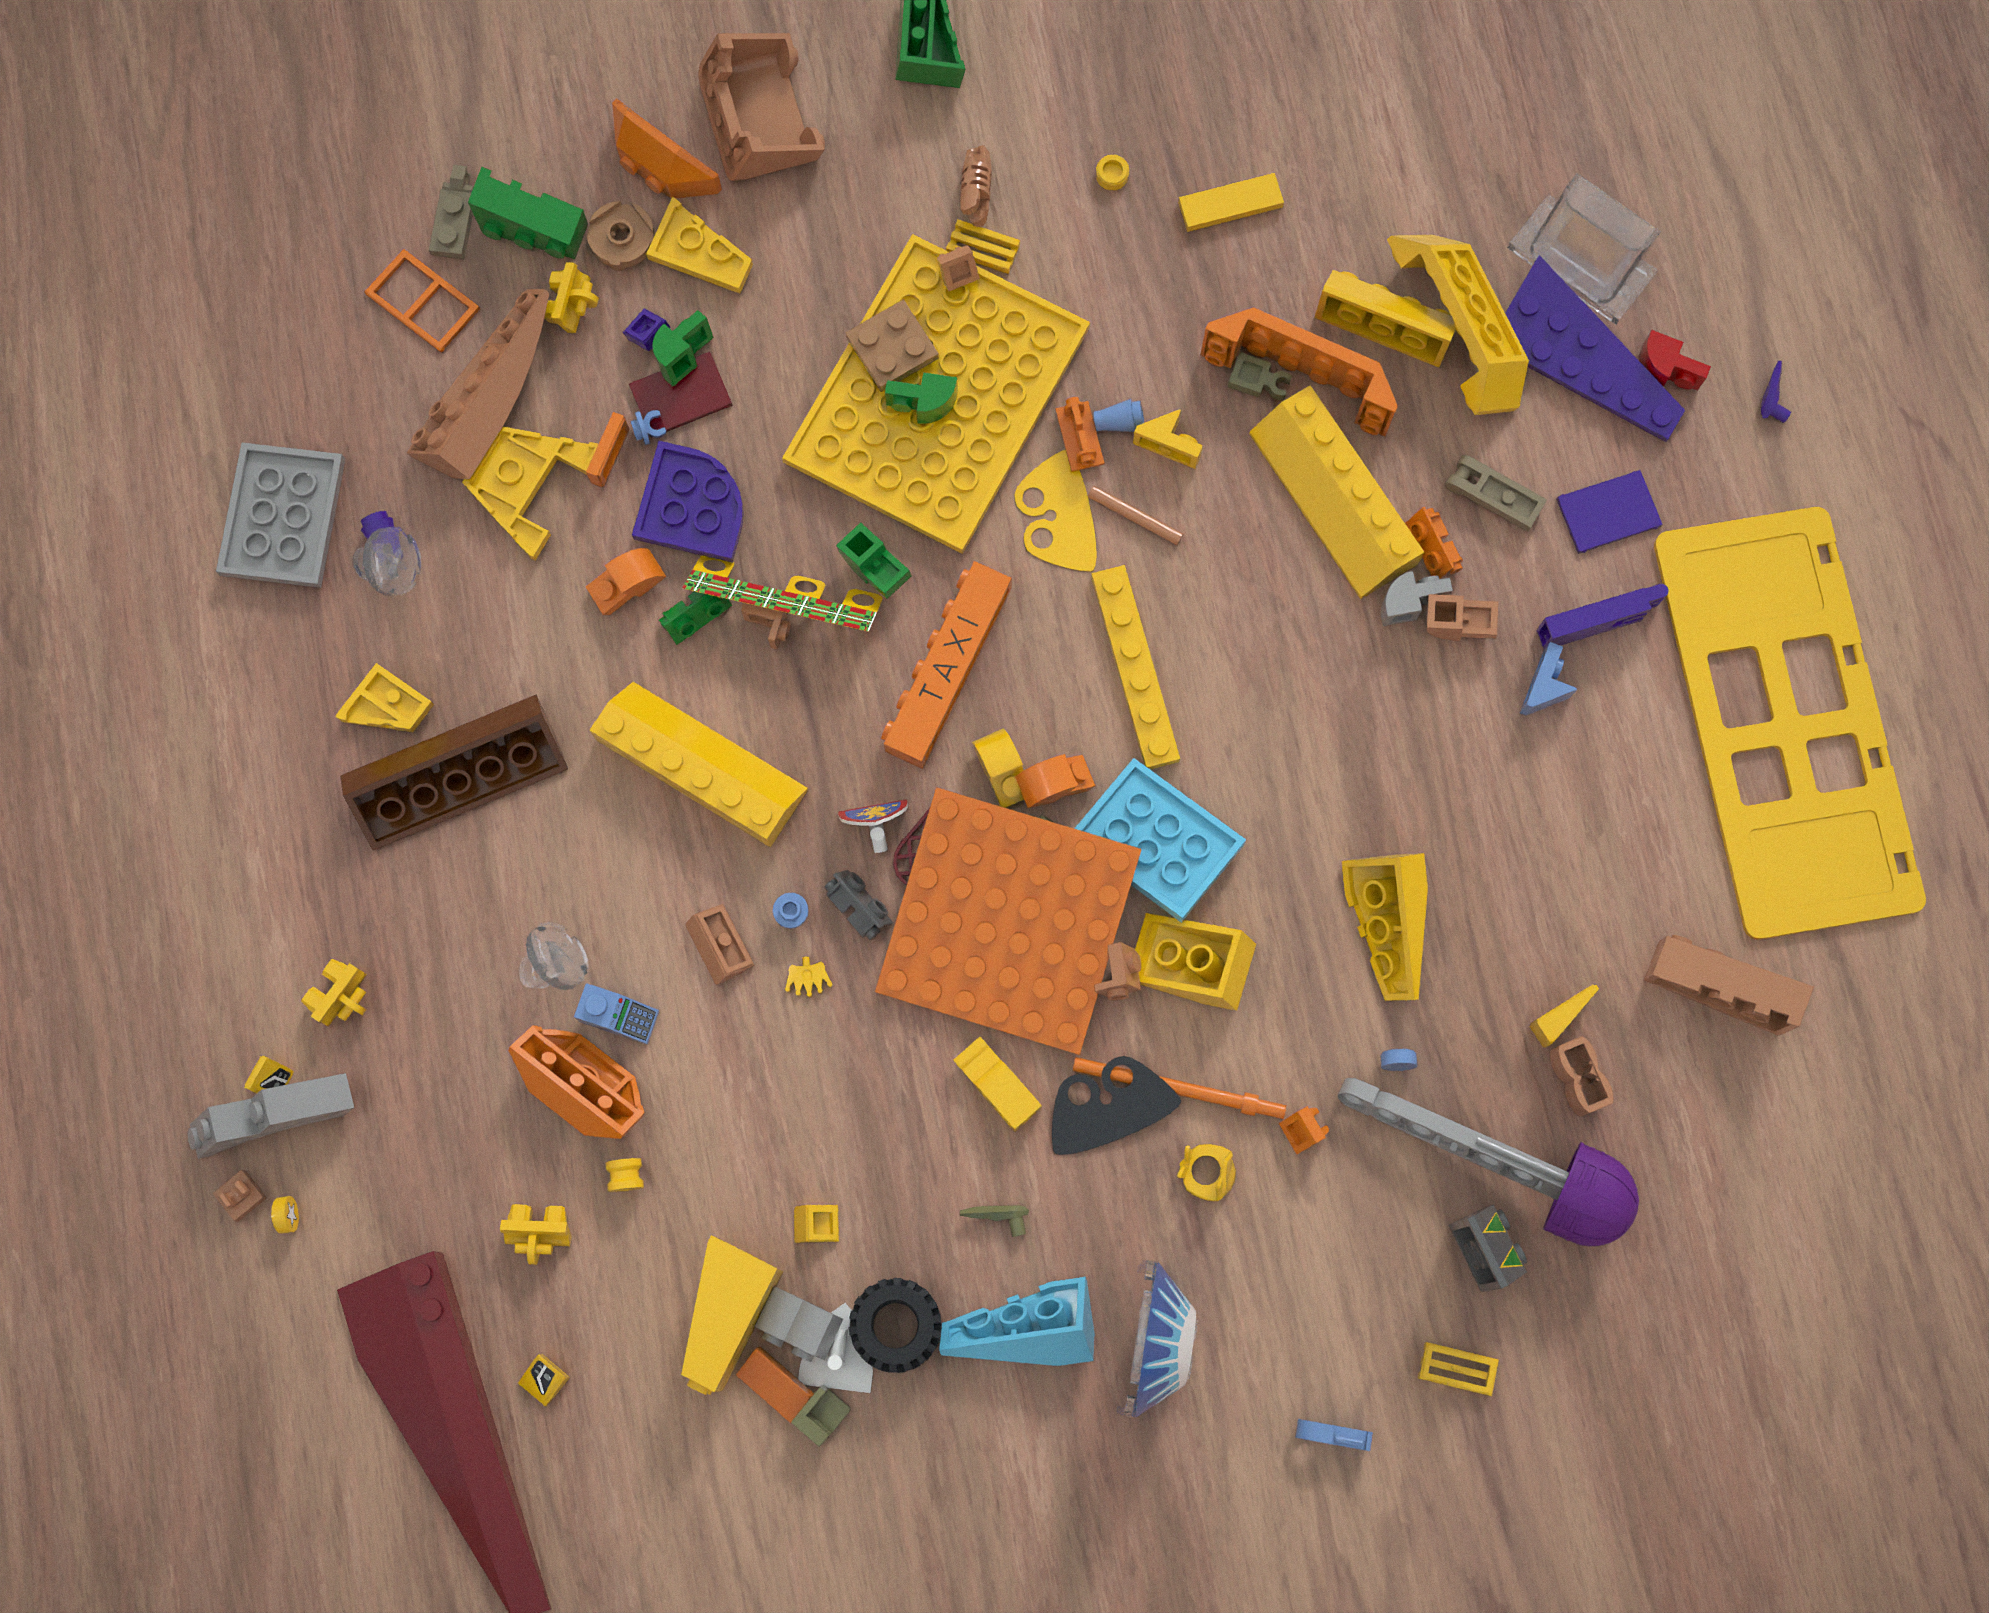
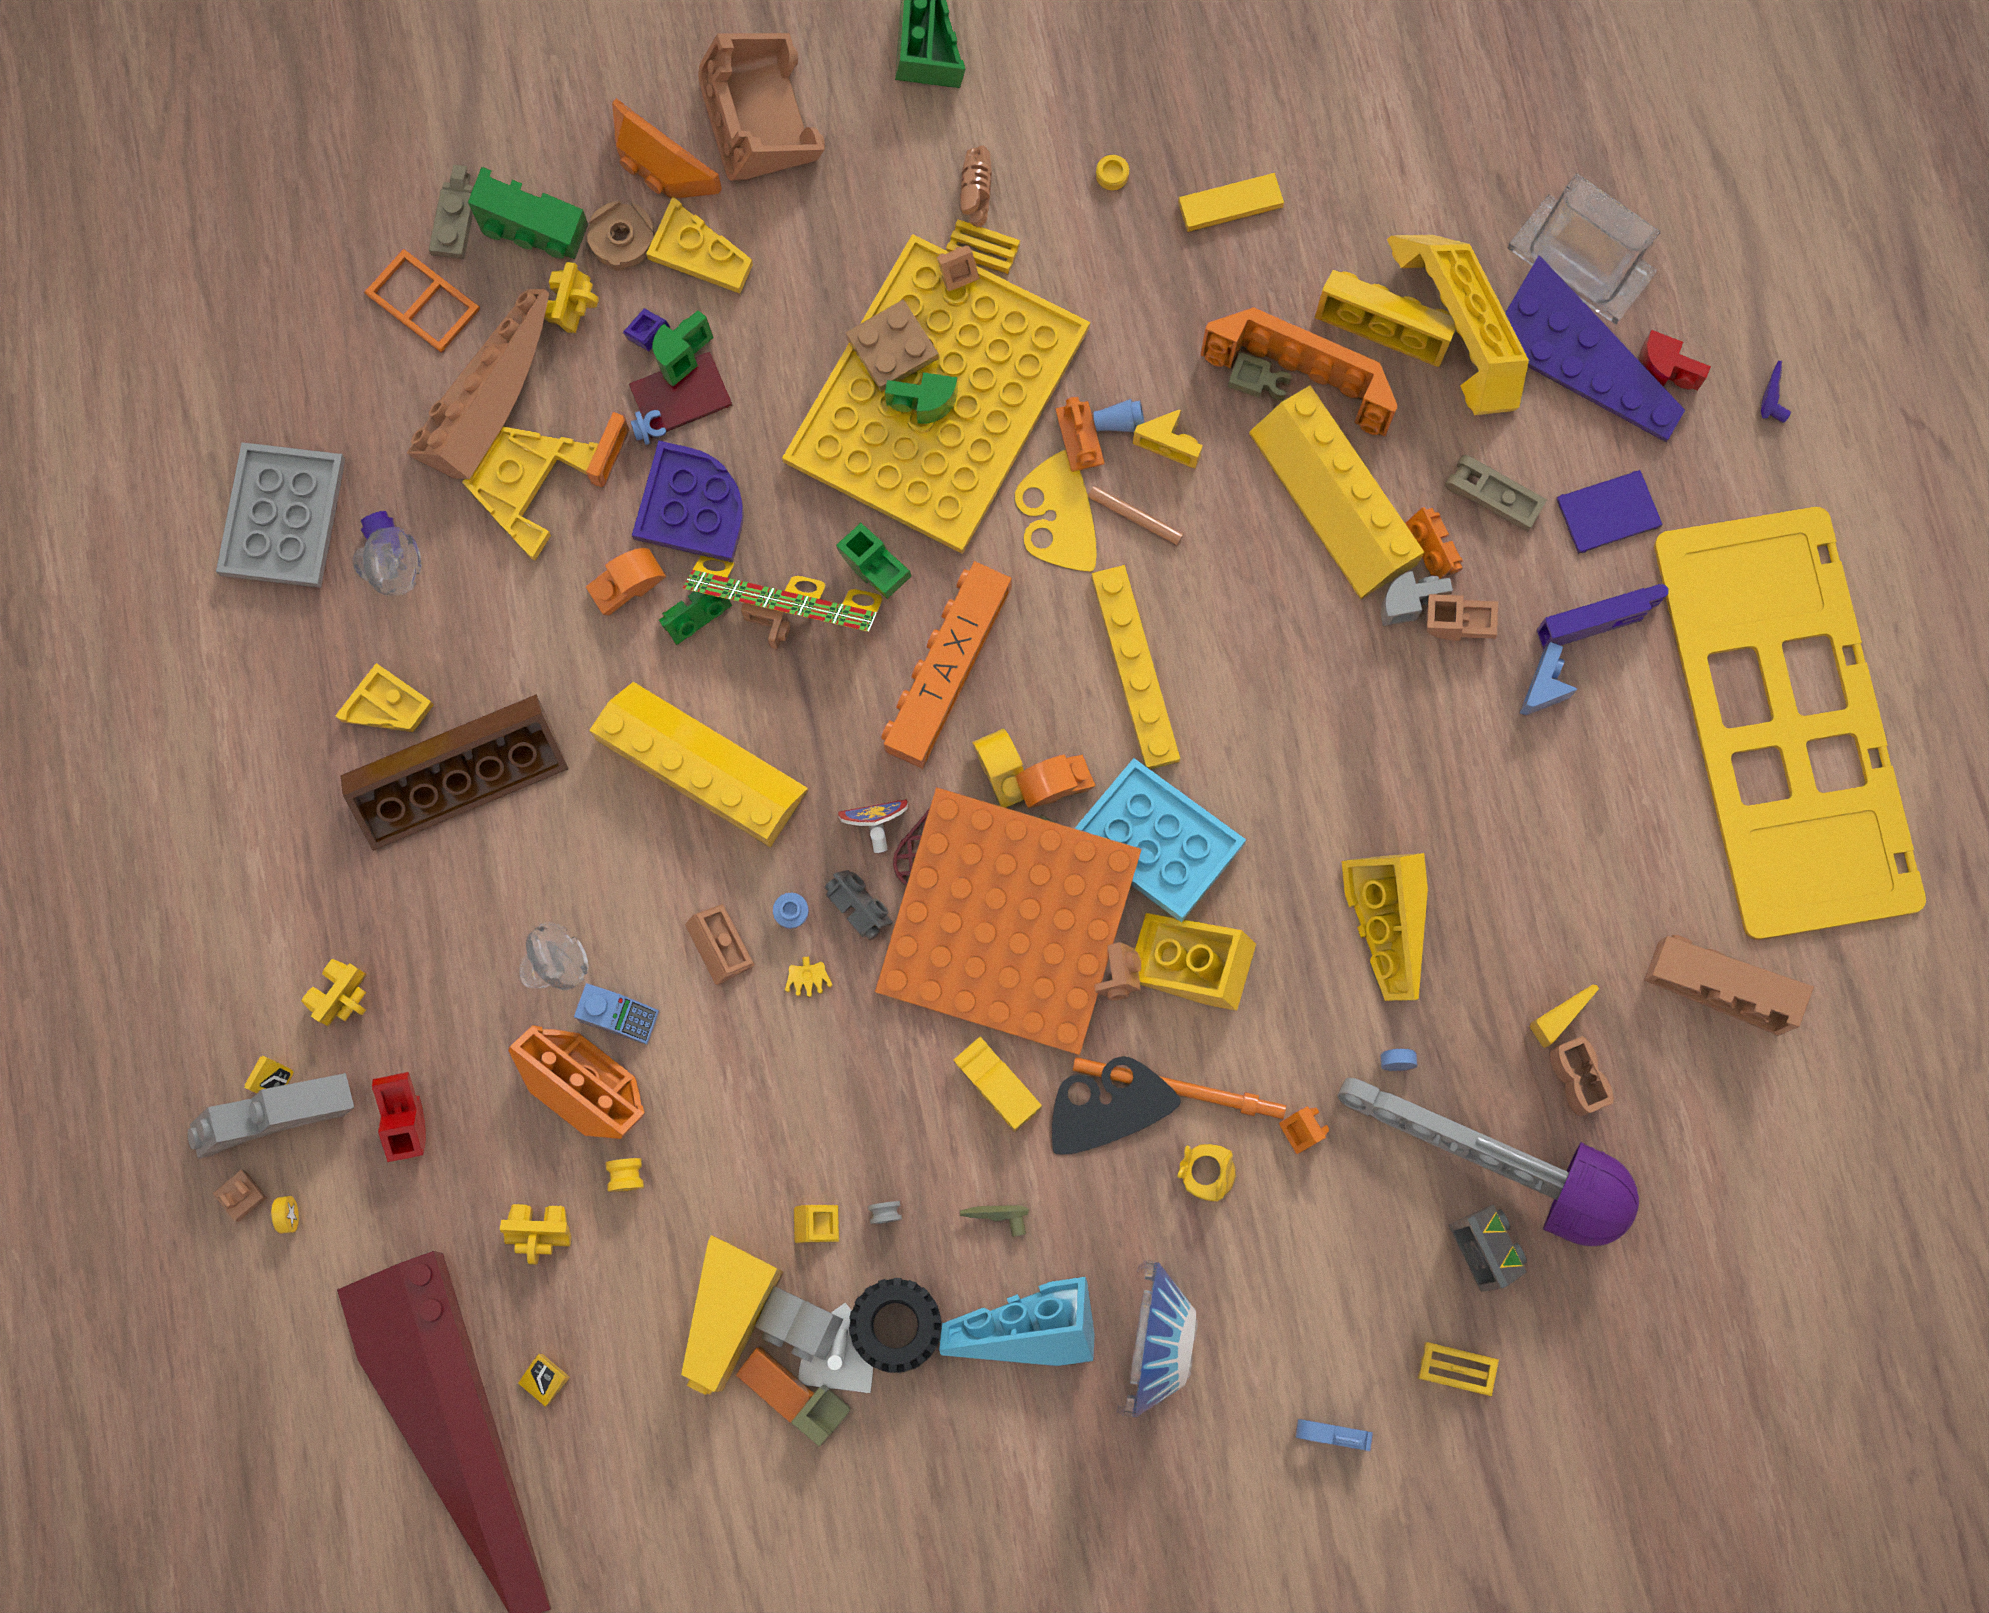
(402, 1117): none -> red brick
(884, 1212): none -> light grey bush

